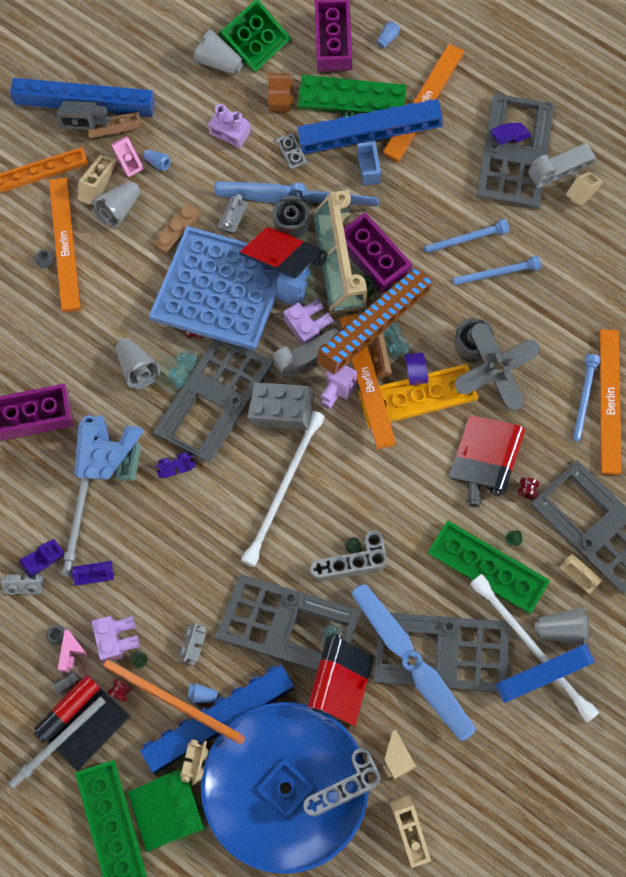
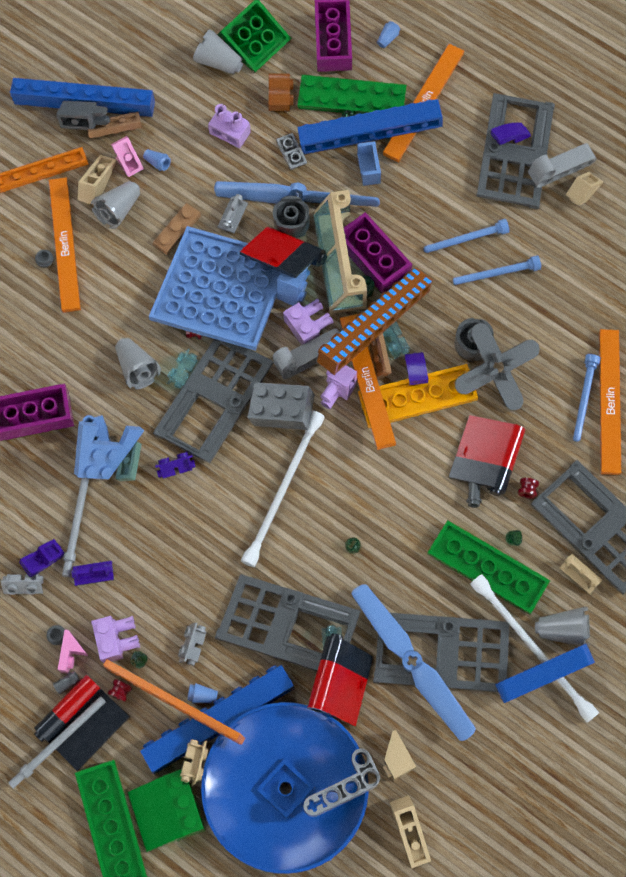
(347, 561): light grey beam -> none

